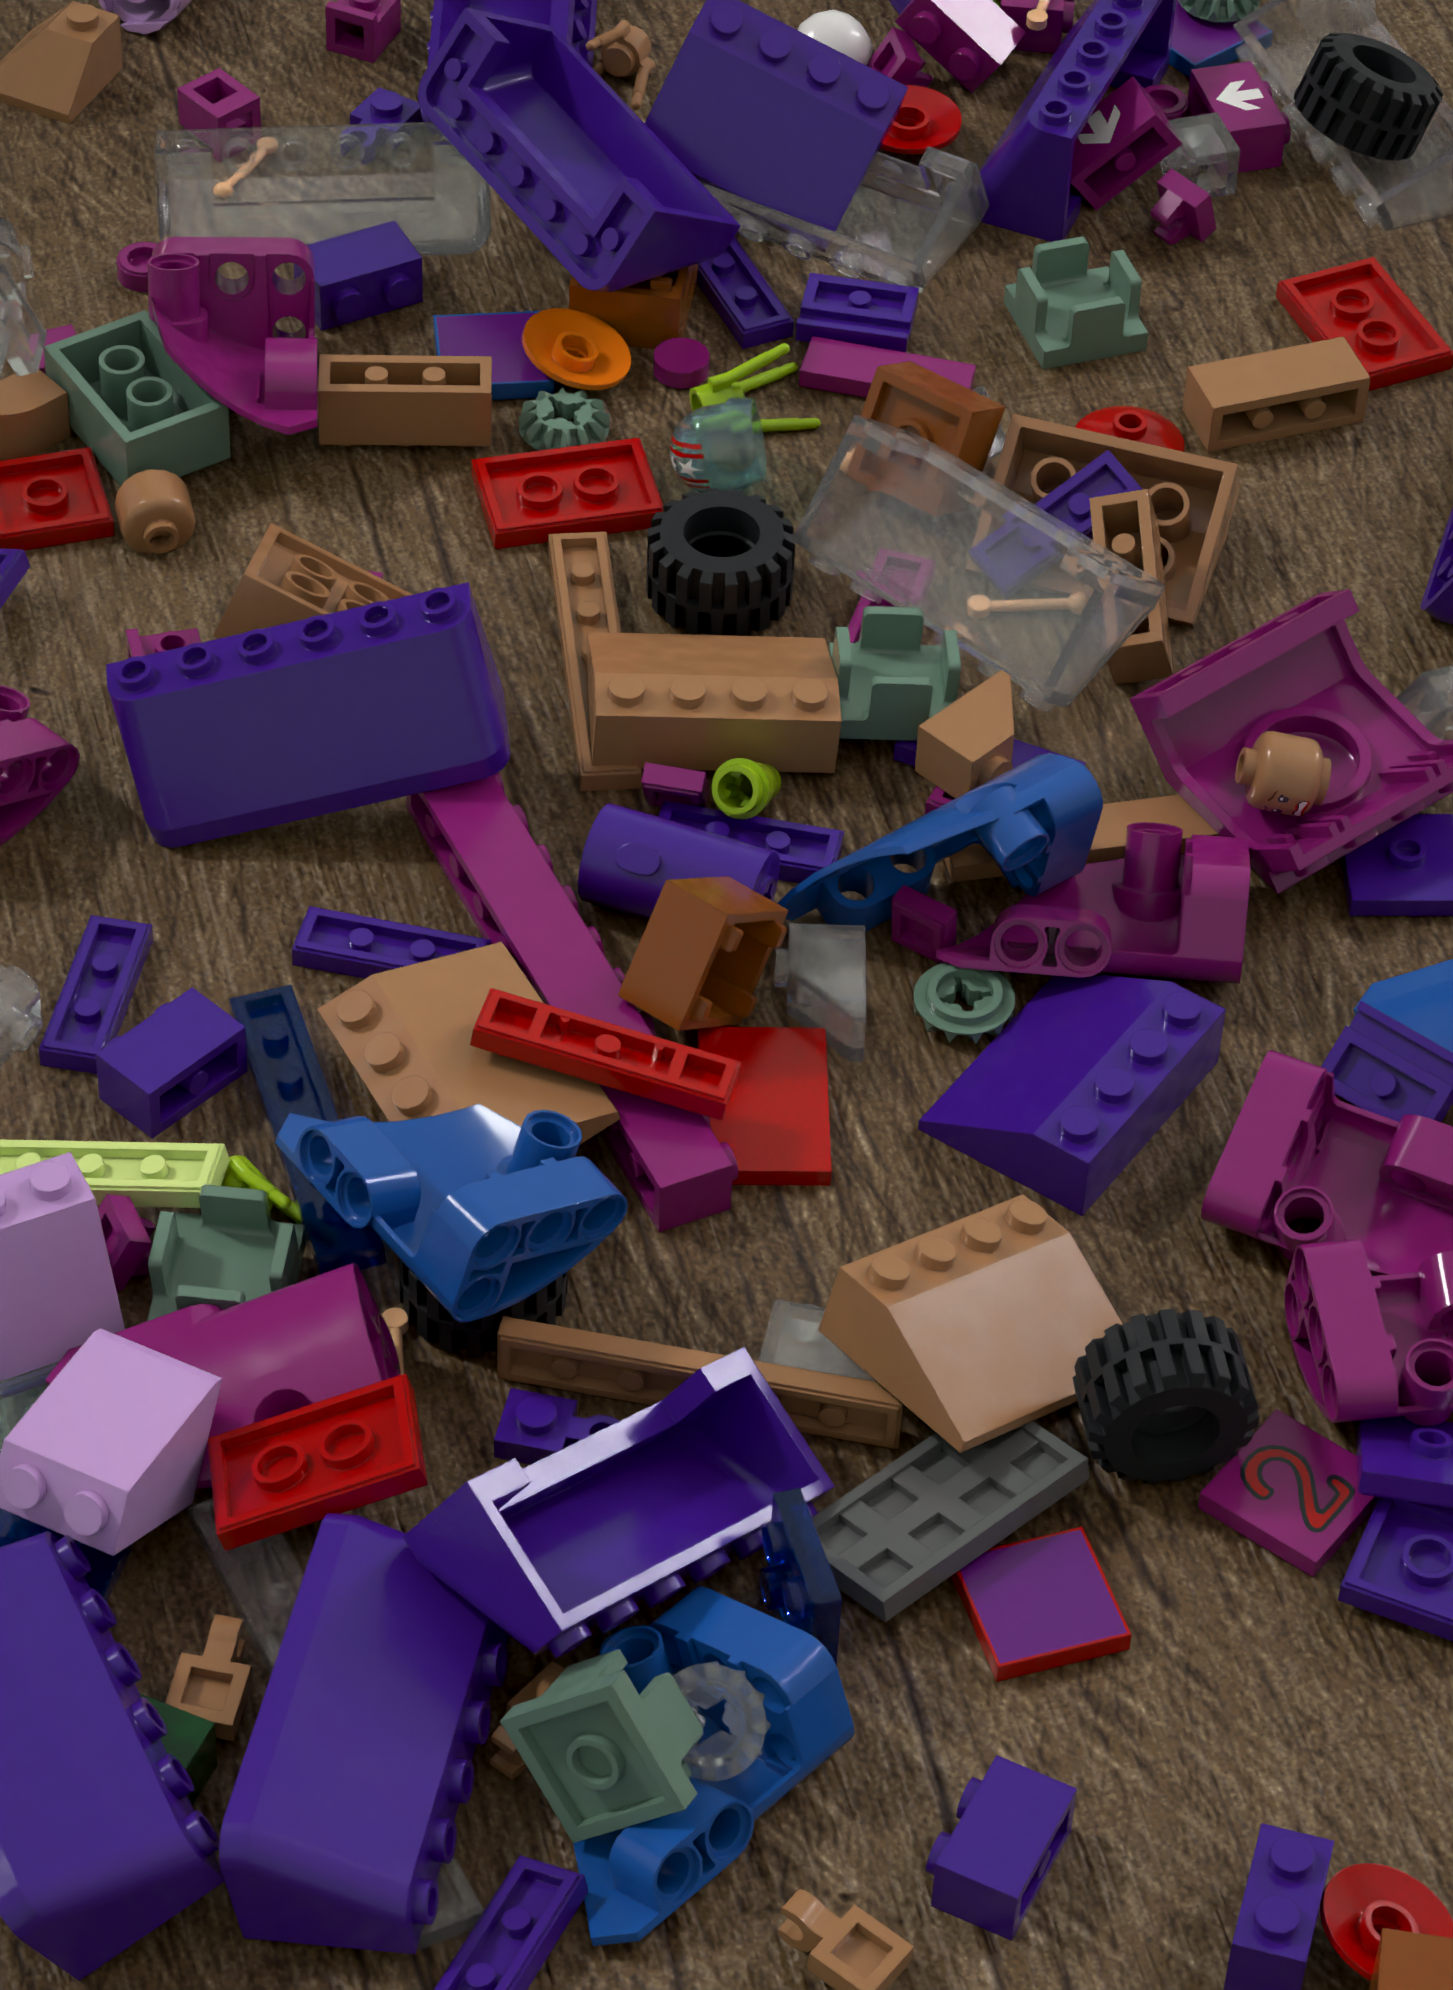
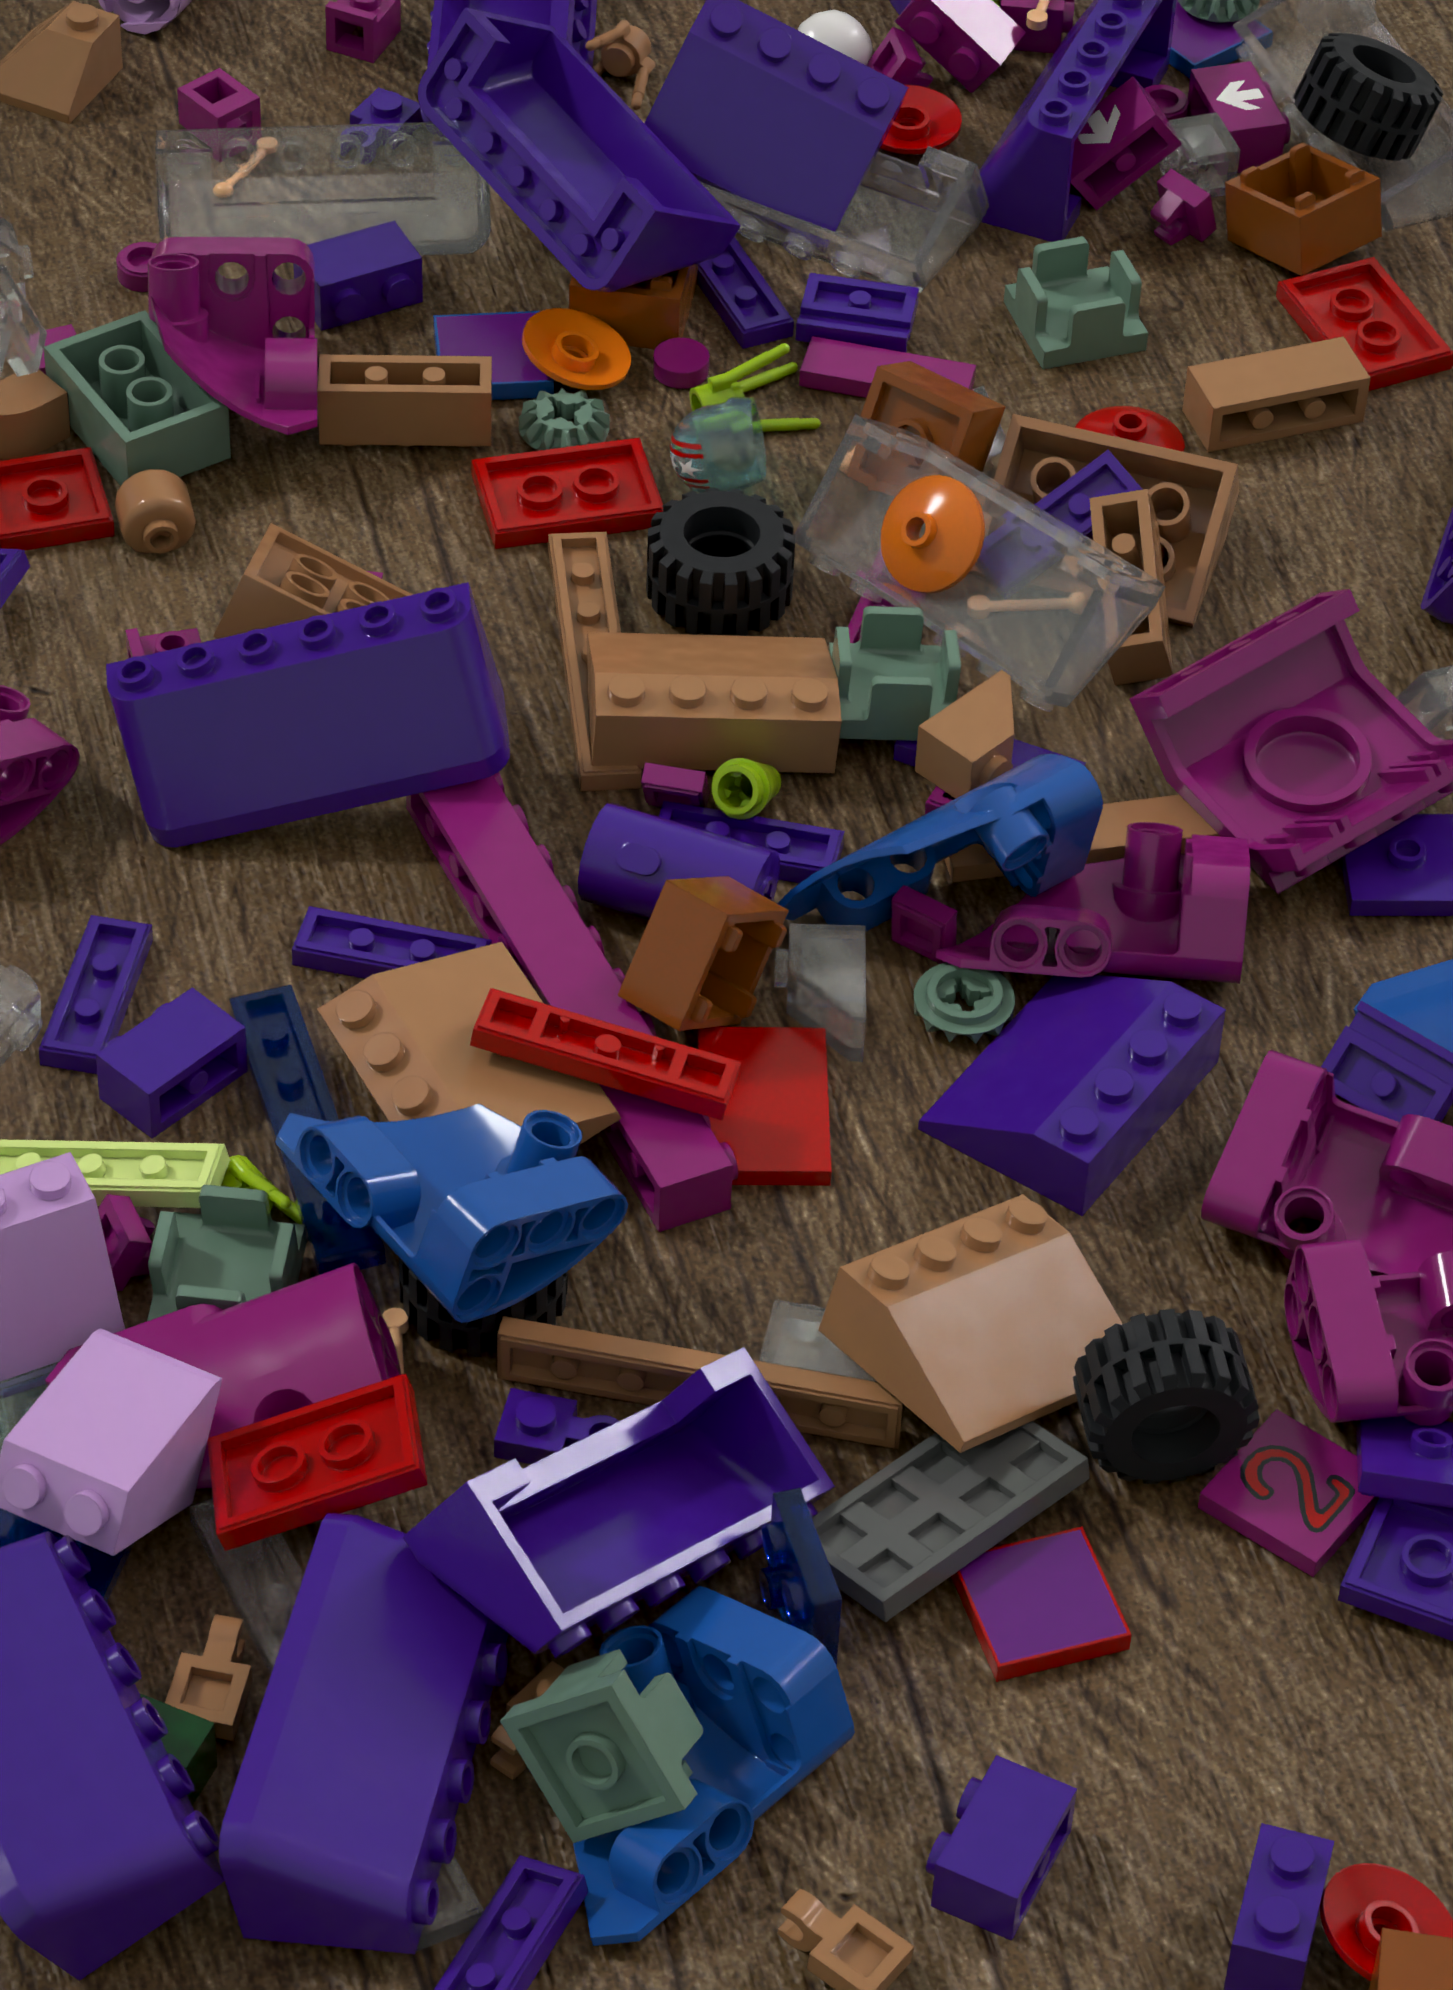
(724, 1754): clear gear -> none
(951, 534): none -> orange dish
(1283, 773): medium nougat head -> none
(1303, 209): none -> dark orange container

